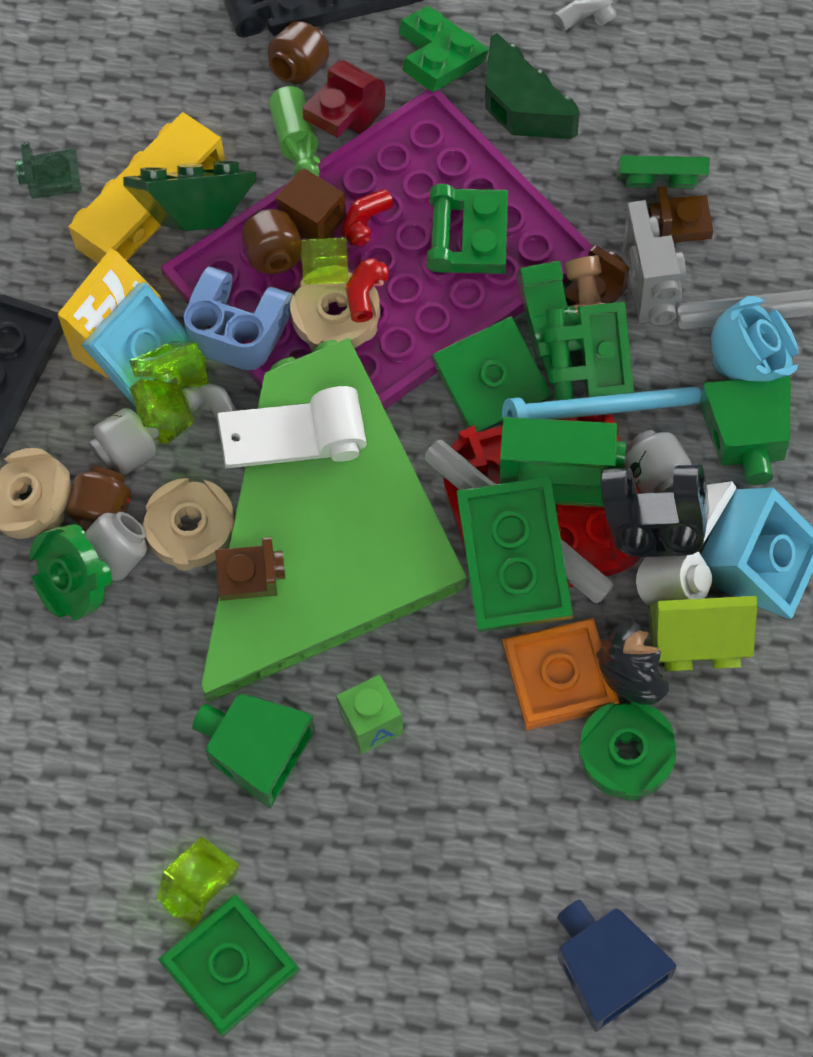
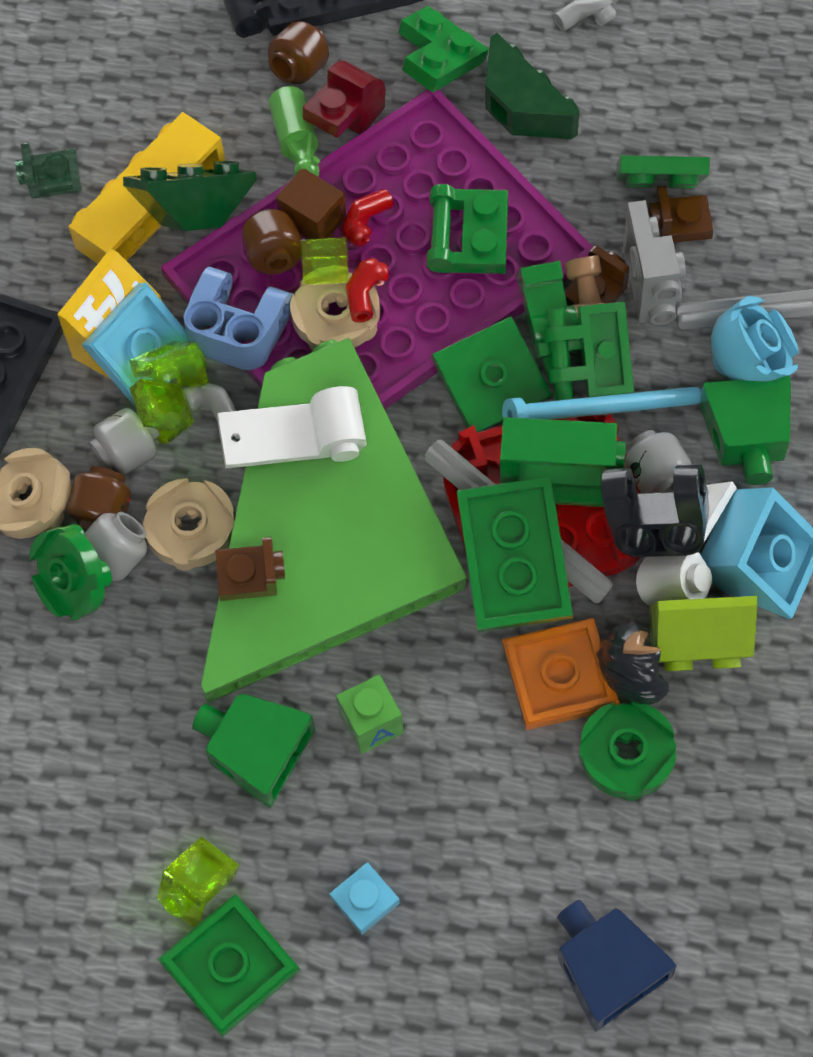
(364, 898): none -> medium azure plate

